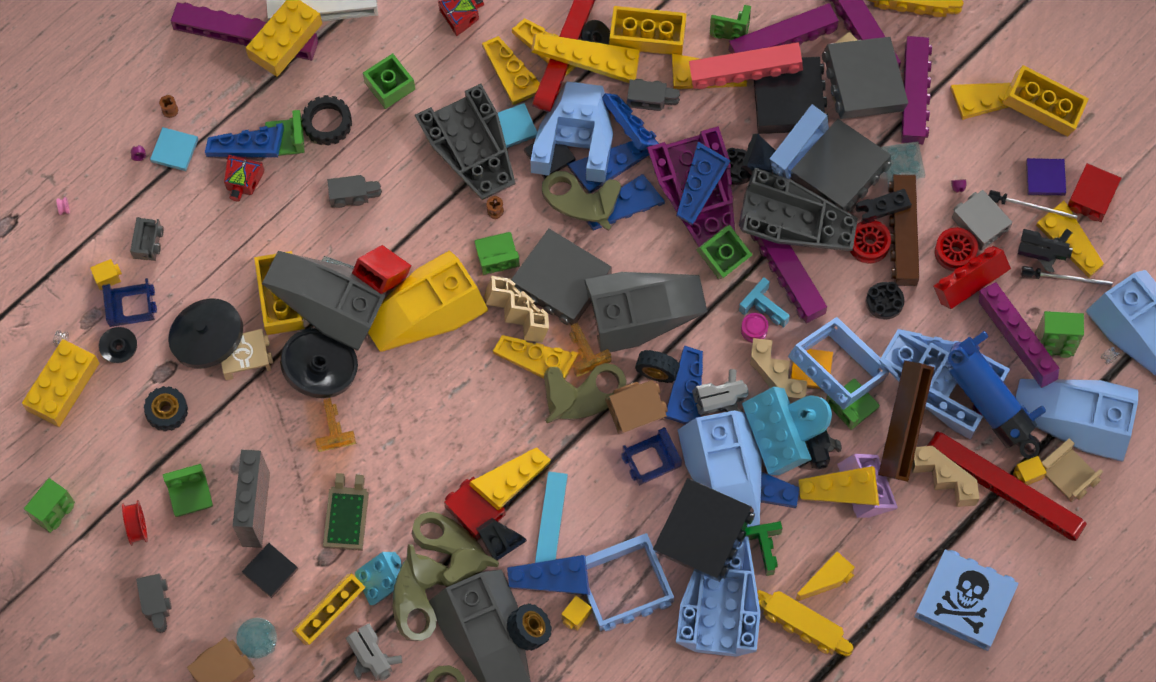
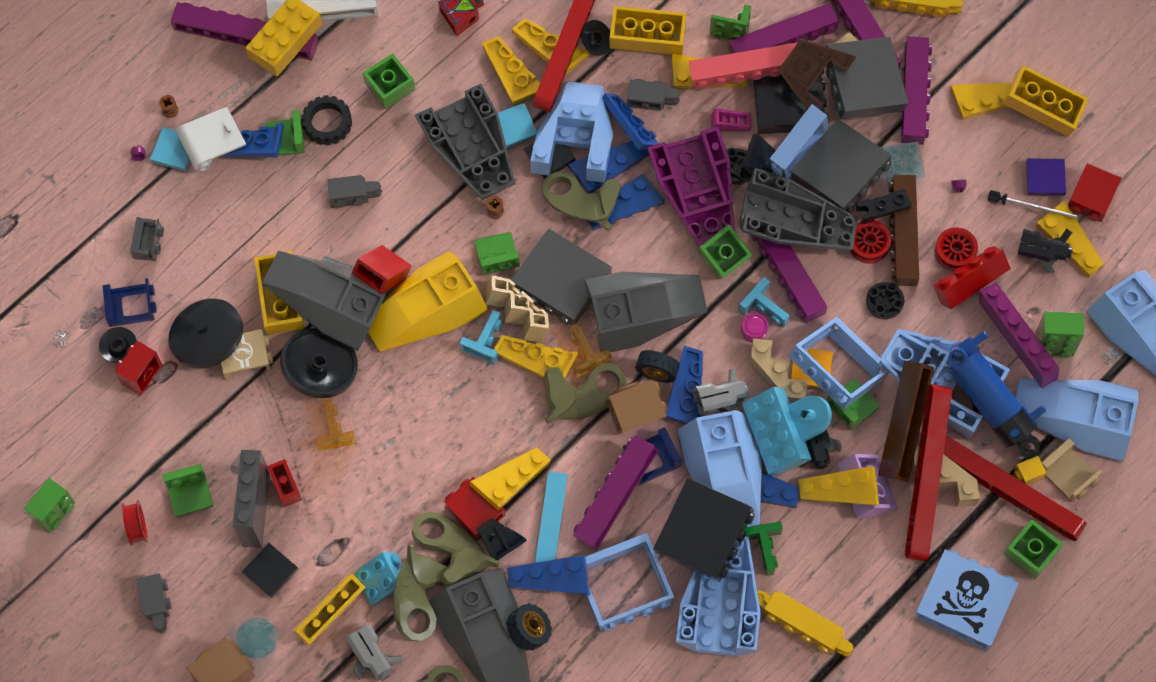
(60, 383): yellow brick -> none
(63, 206): bright pink bush -> none
(106, 273): yellow brick -> none
(138, 367): none -> red brick
(165, 397): black wheel -> none
(209, 139): none -> white door
(242, 176): red torso -> none
(284, 483): none -> red brick
(346, 515): tile -> none
(485, 340): none -> medium azure bracket
(576, 613): yellow brick -> none
(600, 58): yellow wing -> none
(615, 492): none -> magenta brick
(703, 177): blue wing -> none
(730, 126): none -> dark pink slope
(805, 66): none -> reddish brown wing
(830, 576): yellow slope -> none
(928, 472): none -> red beam
(982, 218): light grey brick -> none
(1029, 272): piece -> none
(1033, 549): none -> bright green brick

